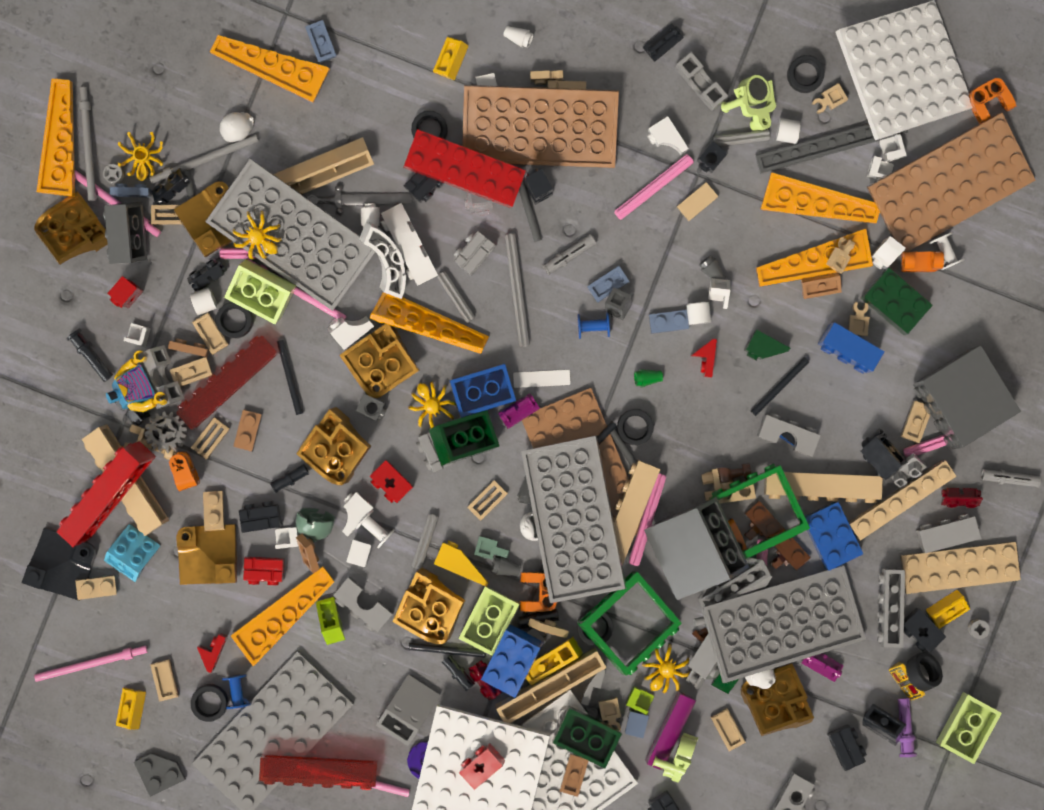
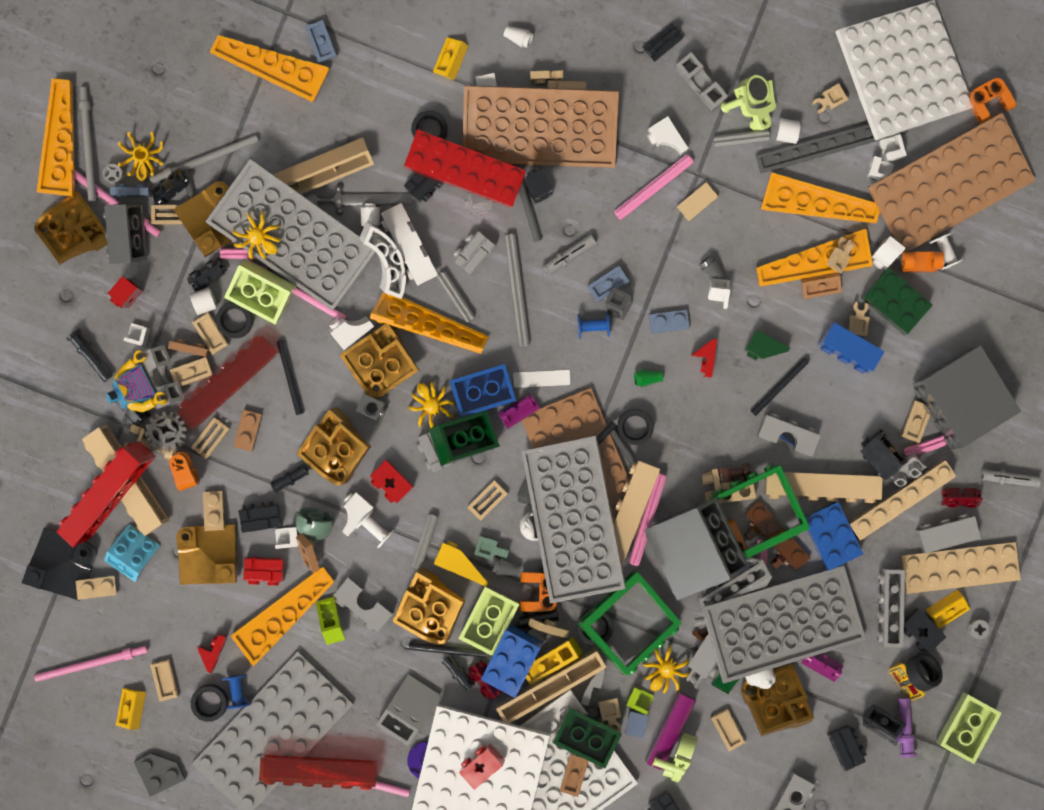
(236, 126): white hair -> none
(359, 553): white panel -> none
(698, 313): white piece -> none
(717, 151): black brick -> none
(791, 74): black tyre -> none

